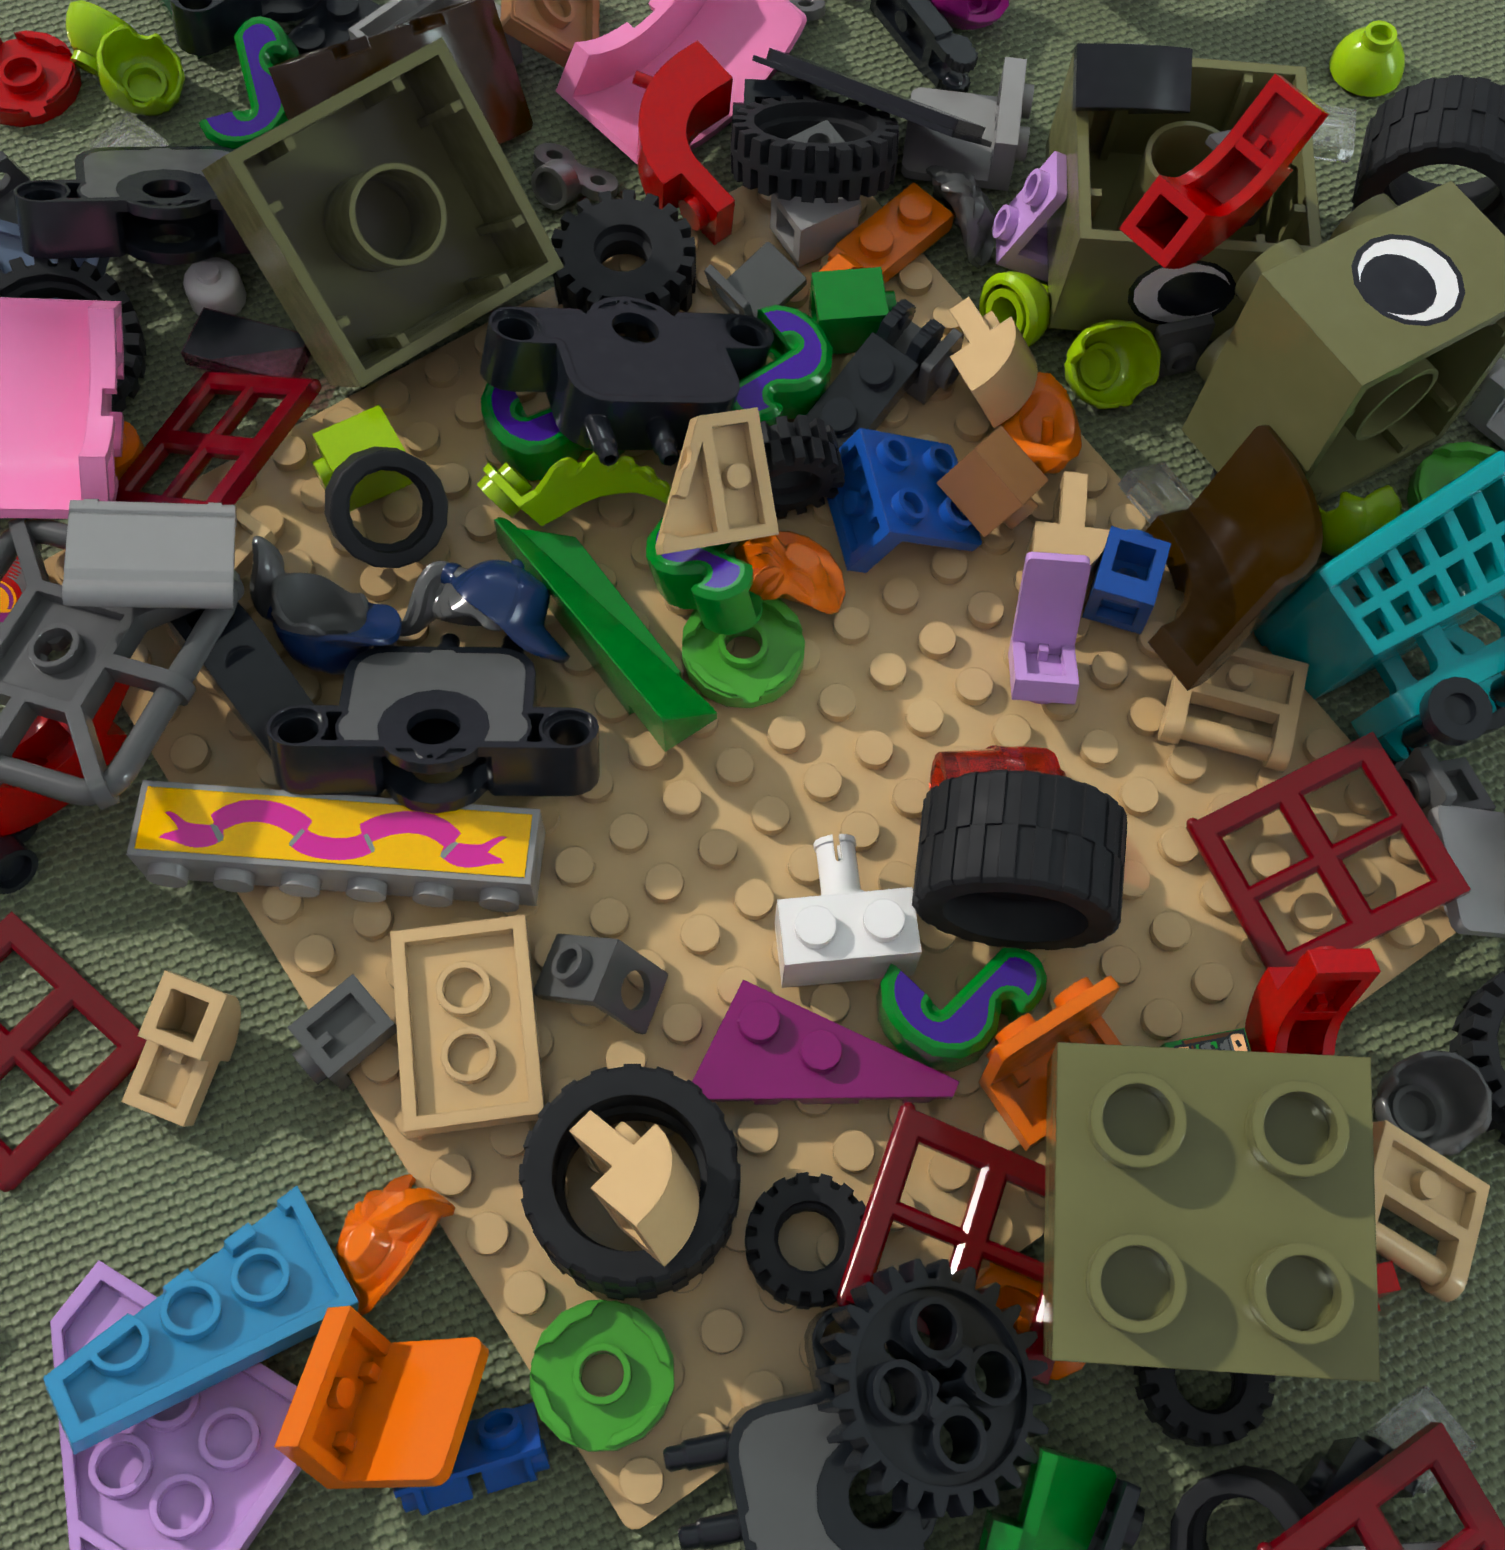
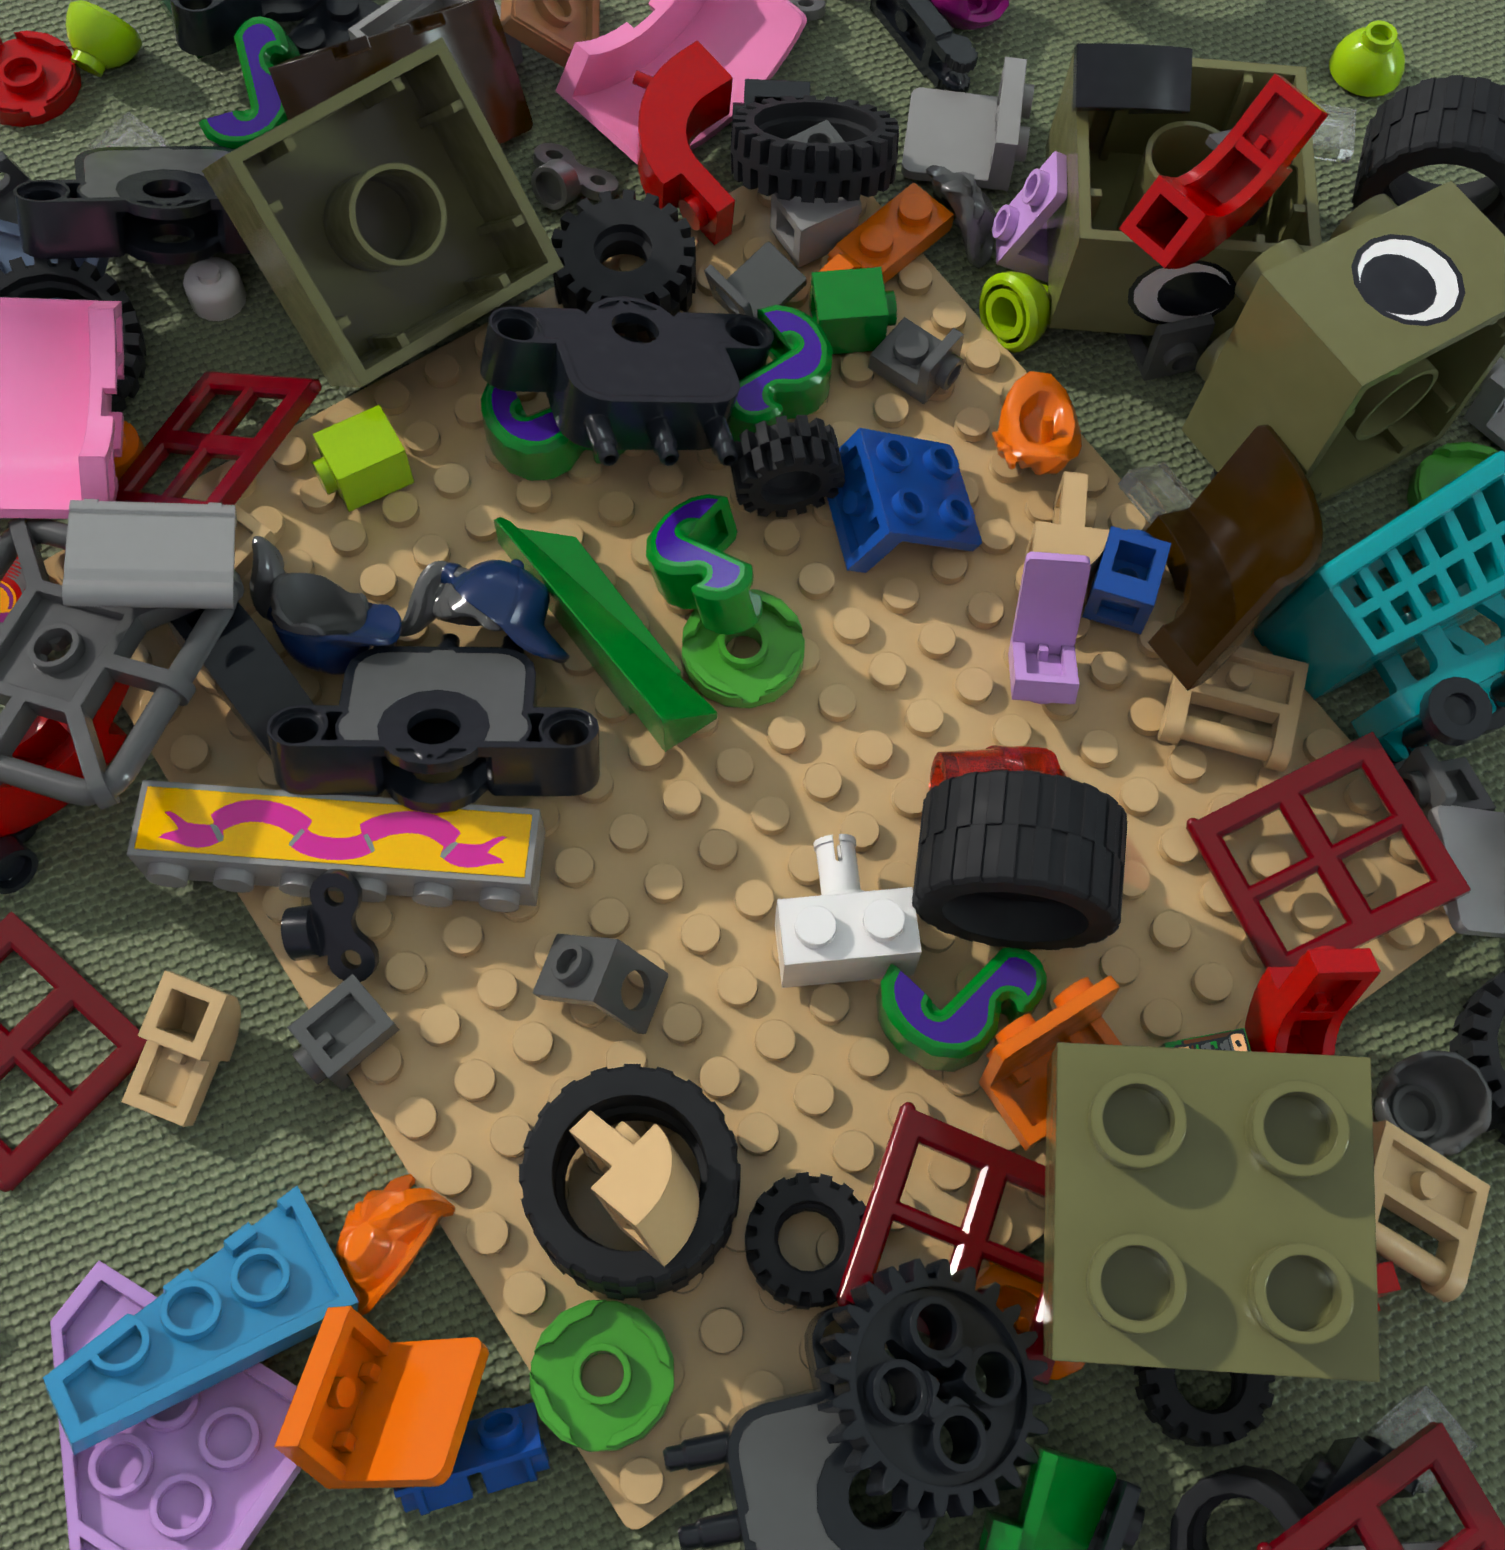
(139, 71): lime hair -> none
(244, 346): tile -> none
(330, 927): none -> black piece
(429, 528): black tyre -> none
(466, 1026): tan plate -> none
(568, 486): lime plant -> none
(719, 485): tan wing -> none
(787, 1053): magenta wing -> none
(794, 570): orange hat -> none
(875, 96): black piece -> none
(876, 375): black hinge -> none
(994, 363): tan brick -> none
(994, 483): medium nougat brick -> none
(1112, 363): lime hair -> none
(1357, 518): lime hair -> none

